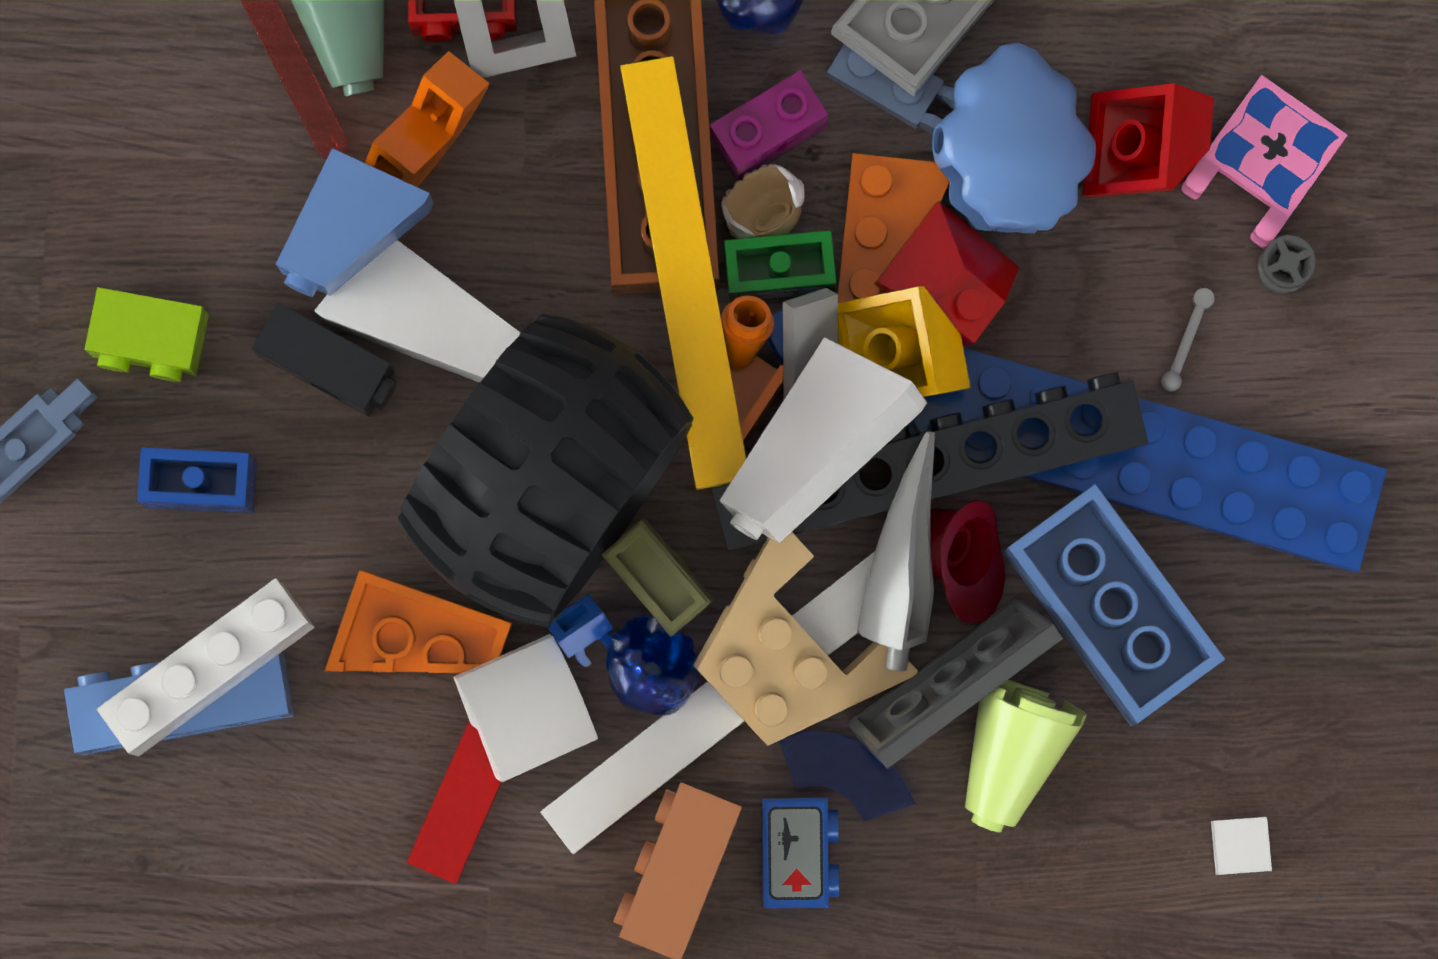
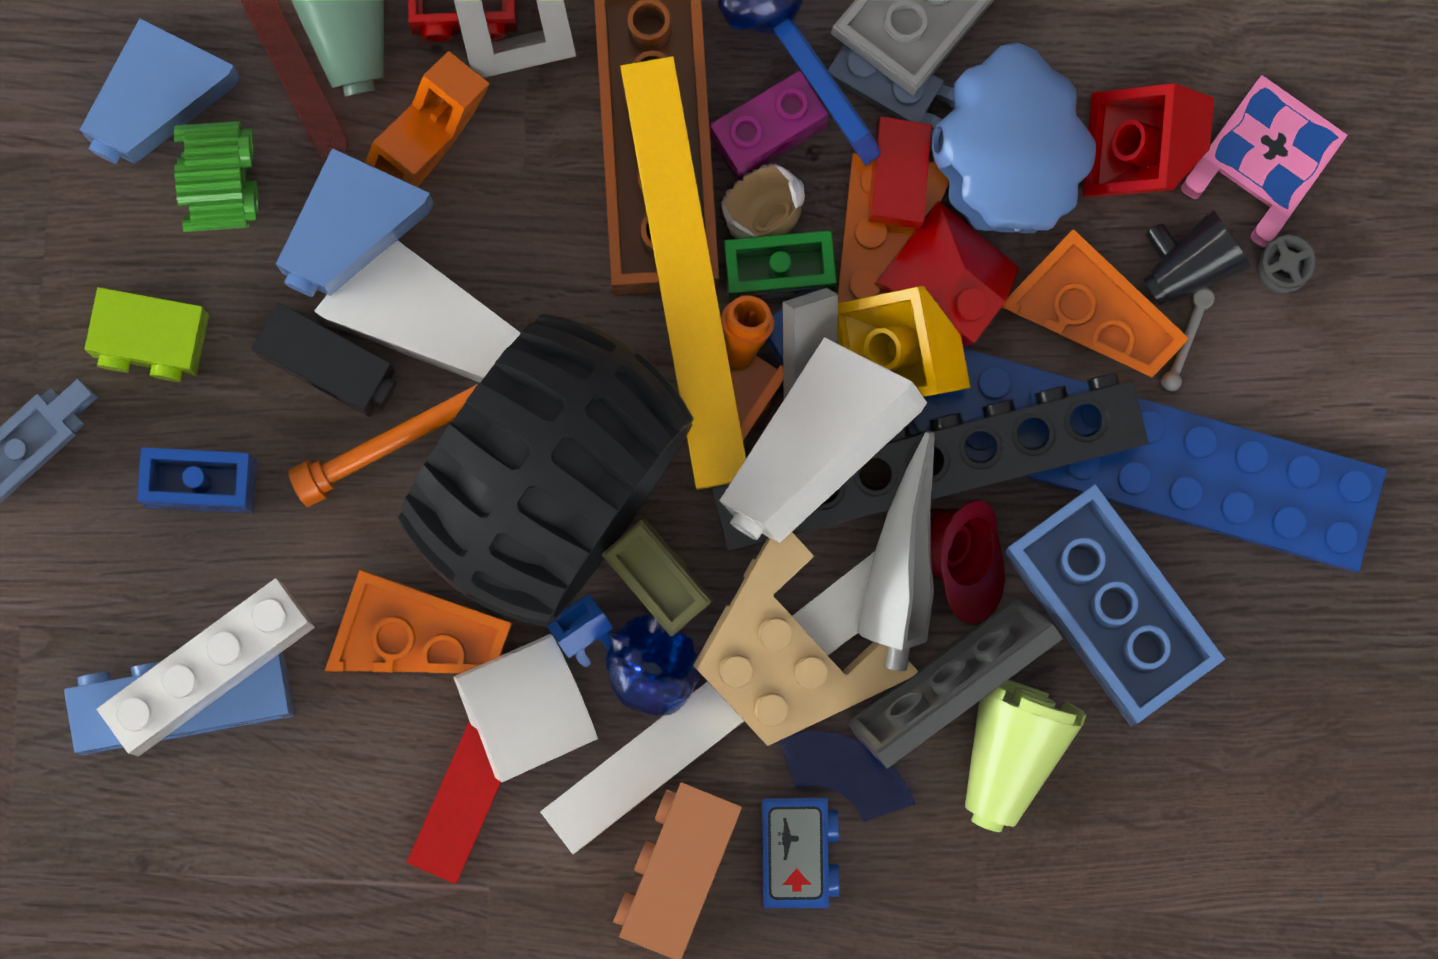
(152, 89): none -> medium blue slope
(214, 176): none -> bright green brick
(314, 480): none -> orange piece
(828, 91): none -> blue tile
(900, 173): none -> red tile
(1096, 307): none -> orange wing
(1196, 262): none -> black piece
(1241, 845): white tile -> none

